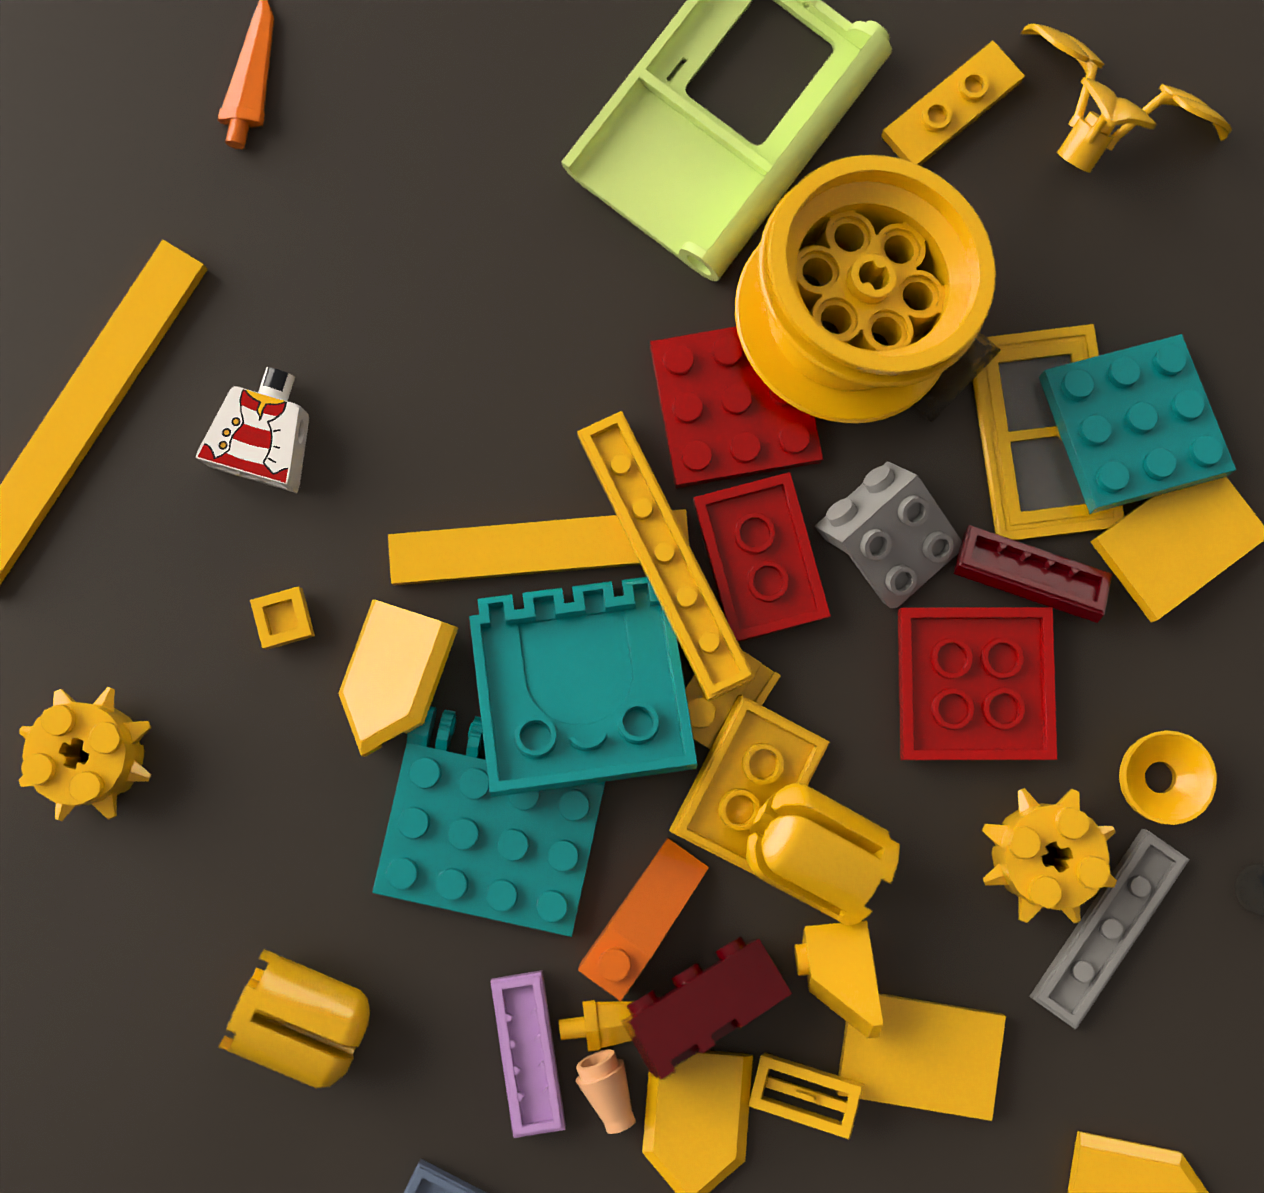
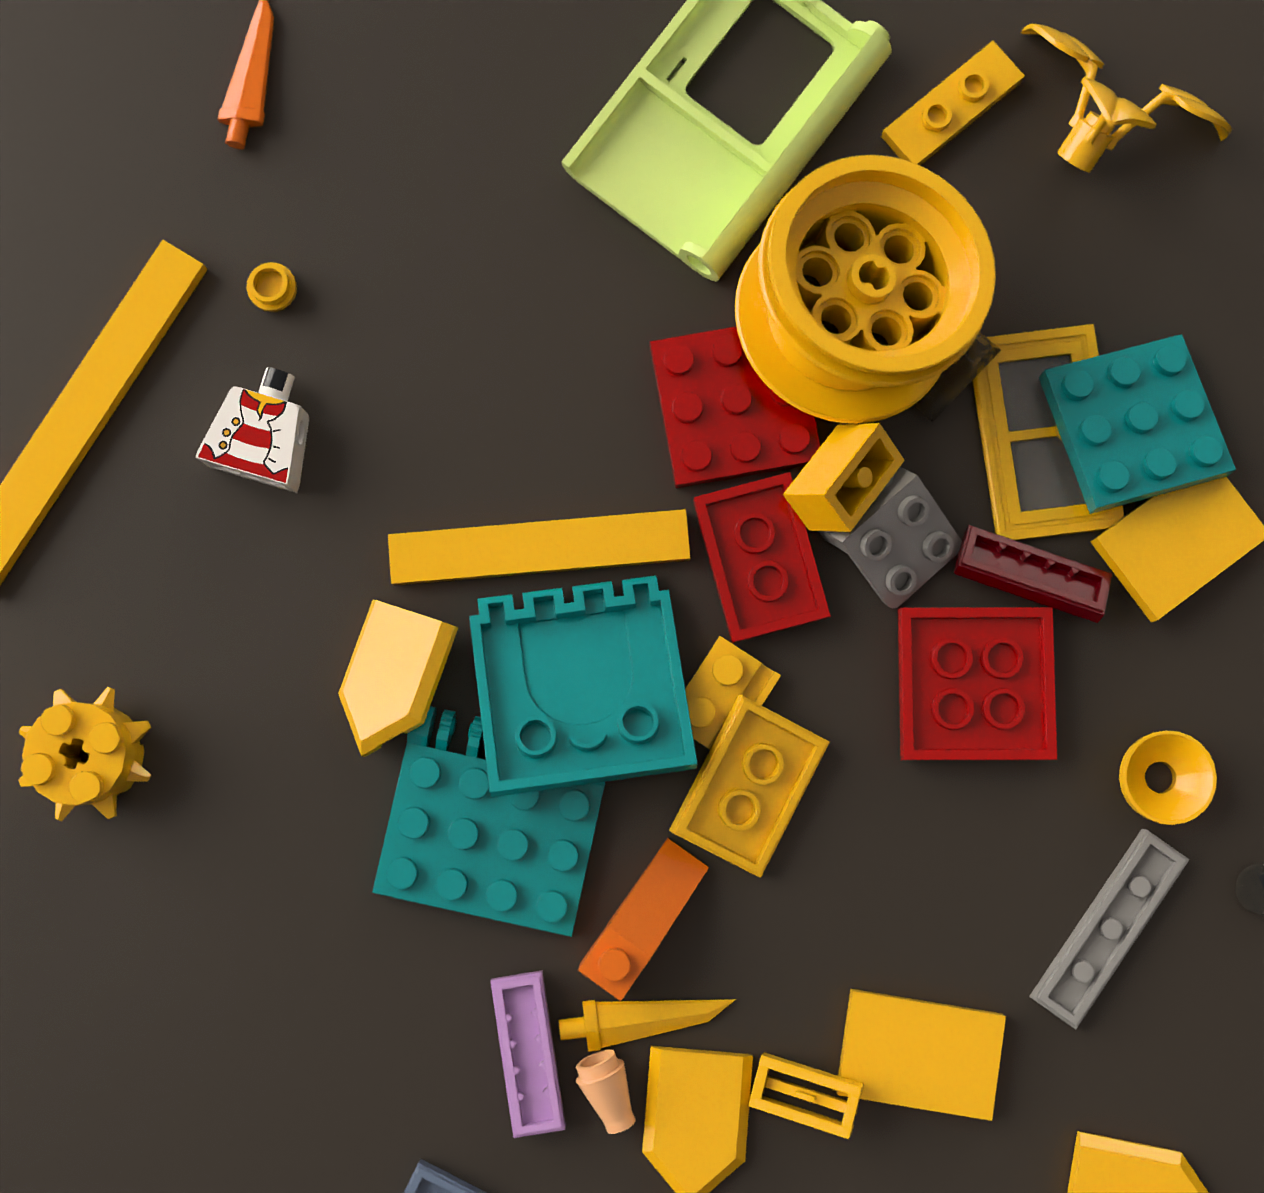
(271, 287): none -> yellow plate
(282, 618): yellow plate -> none
(298, 1022): yellow cylinder -> none
(665, 556): yellow tile -> none
(704, 1005): dark red wedge -> none
(820, 852): yellow cylinder -> none
(842, 973): yellow slope -> none
(844, 477): none -> yellow brick
(1080, 859): yellow brick -> none

